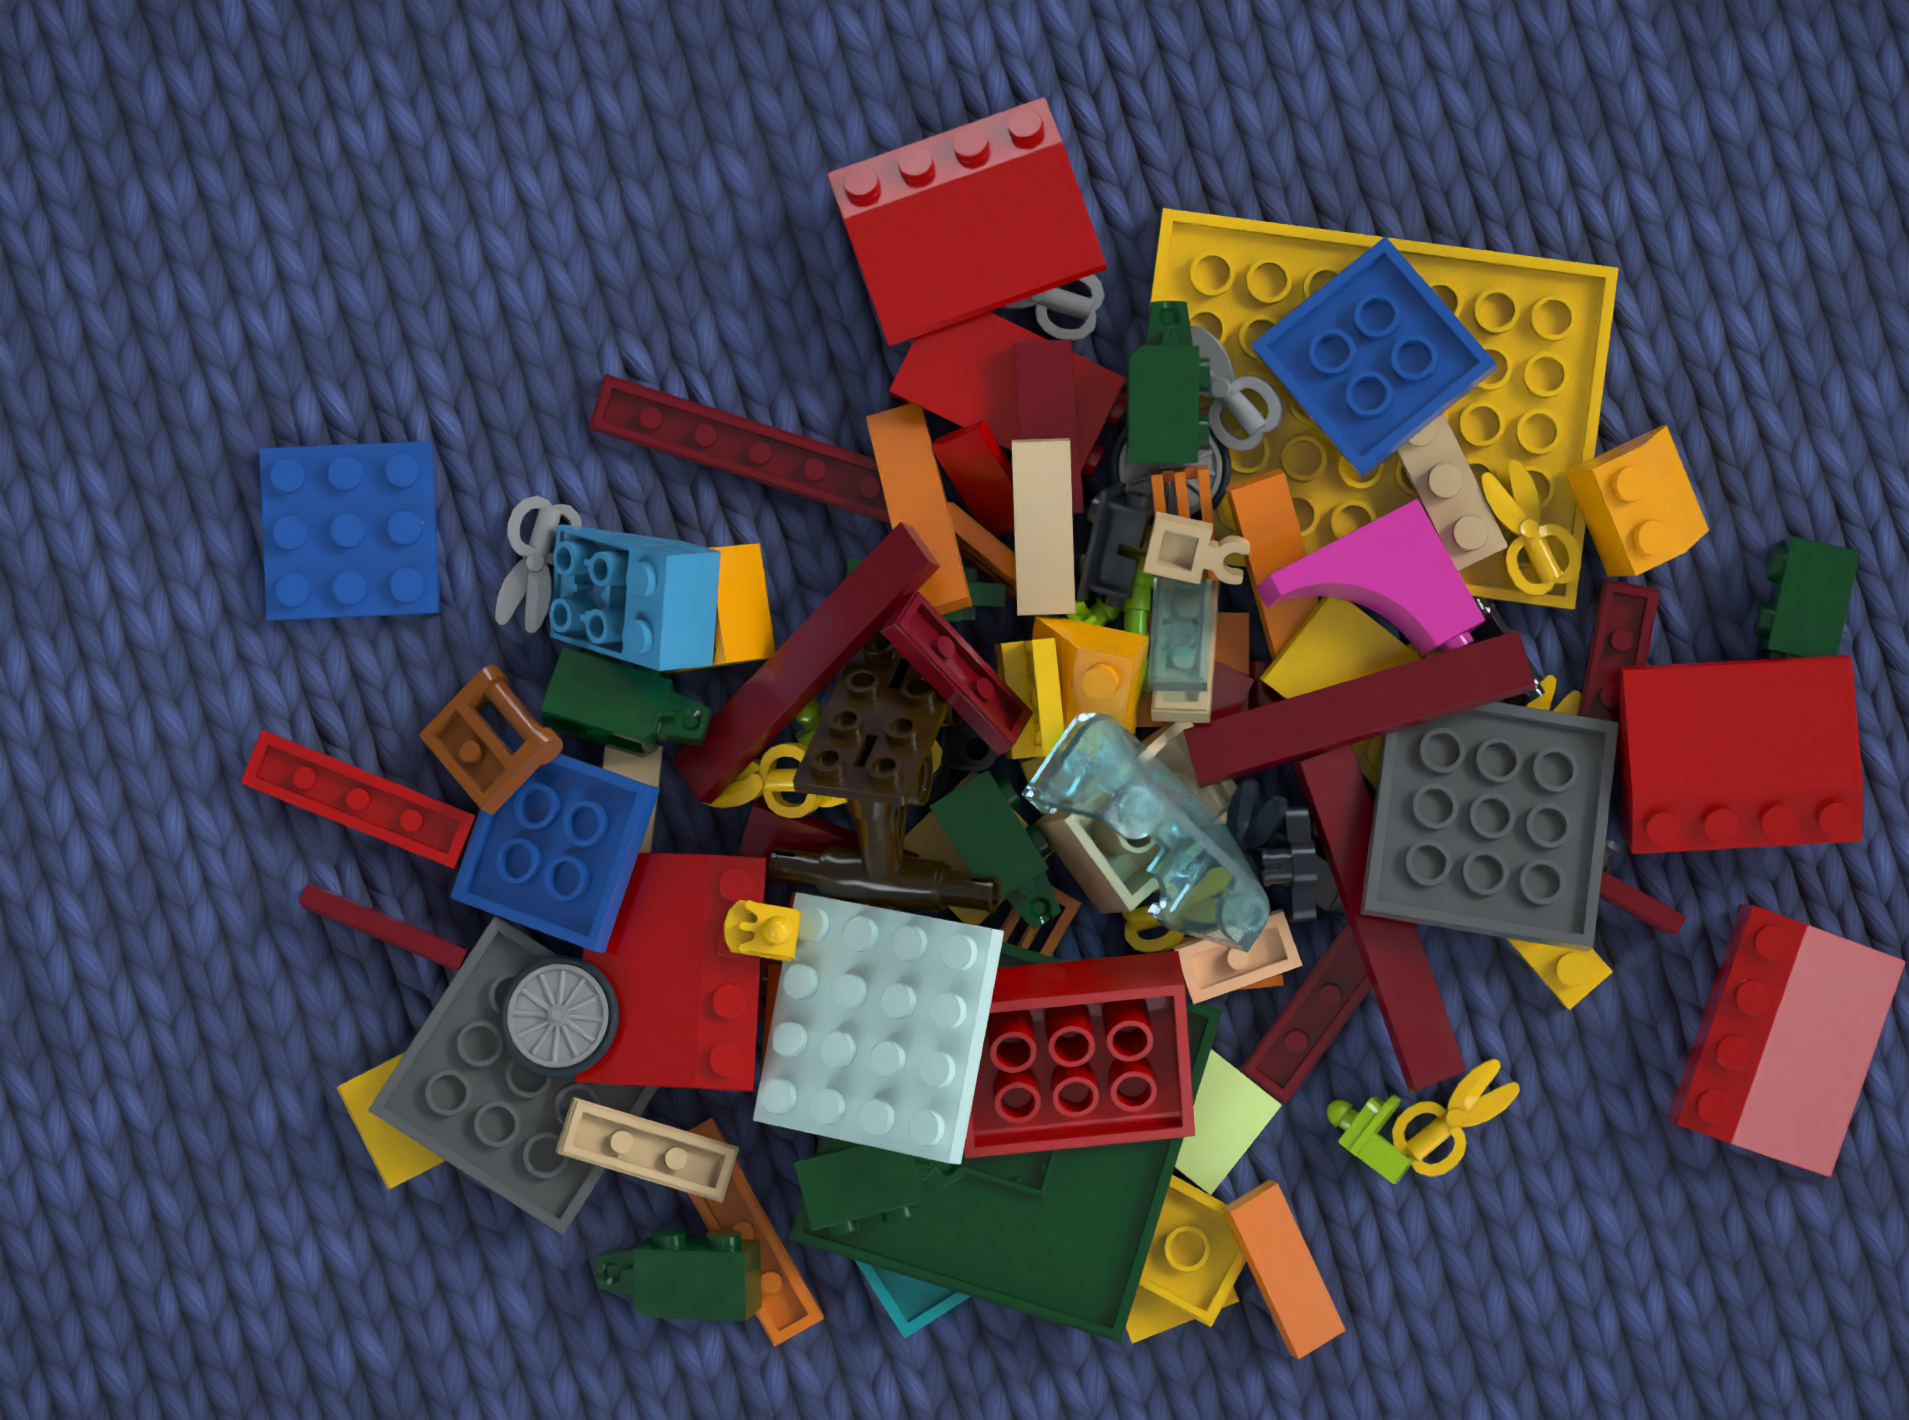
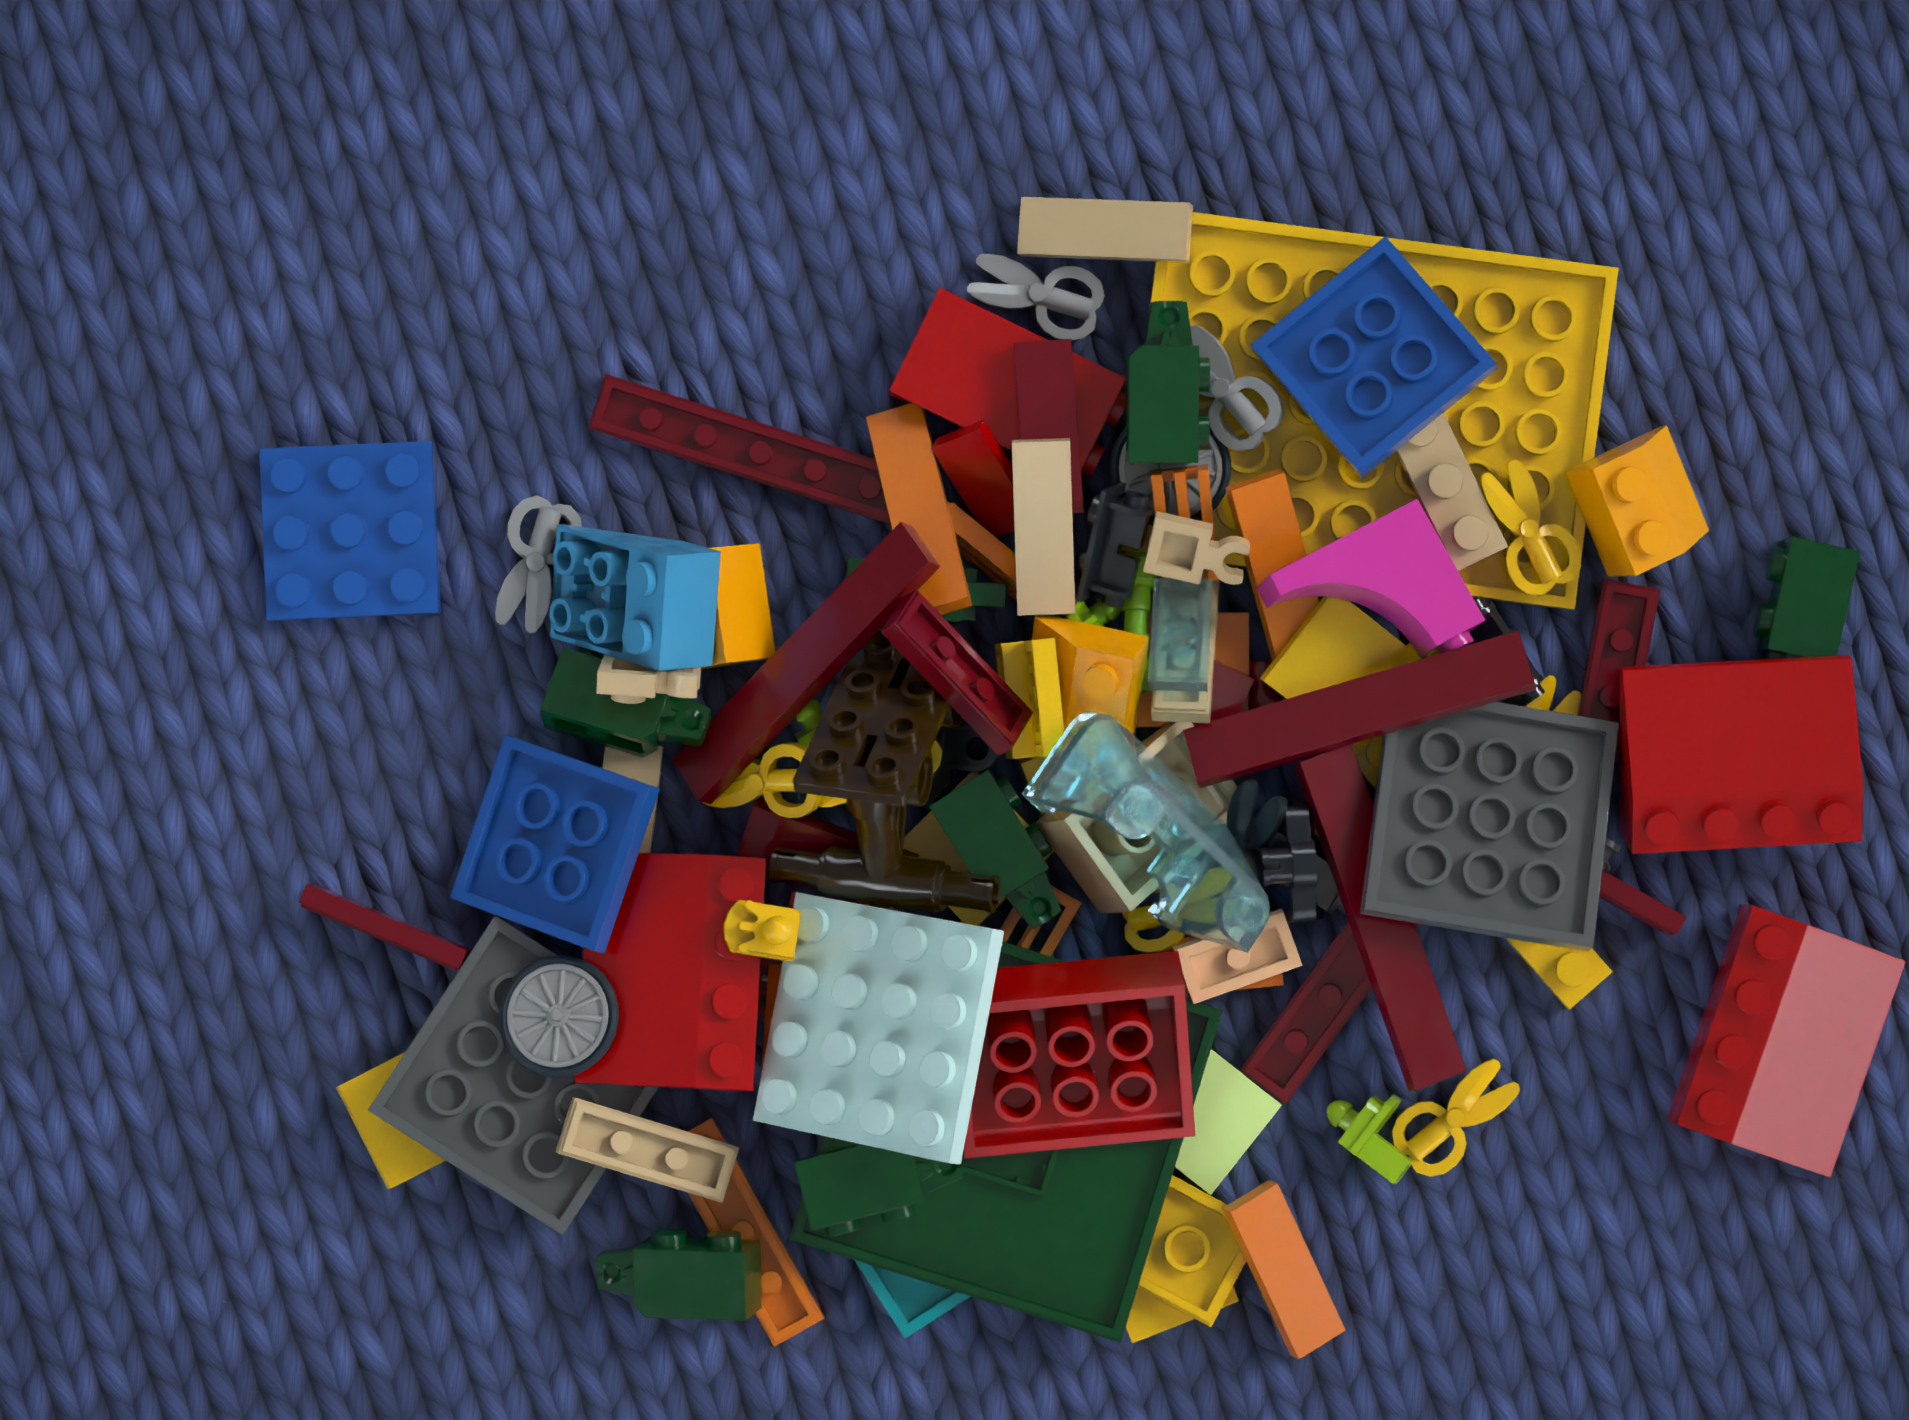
(358, 799): red plate -> none
(474, 749): dark orange plate -> none
(634, 683): none -> tan plate
(967, 221): red slope -> none
(1105, 229): none -> tan tile

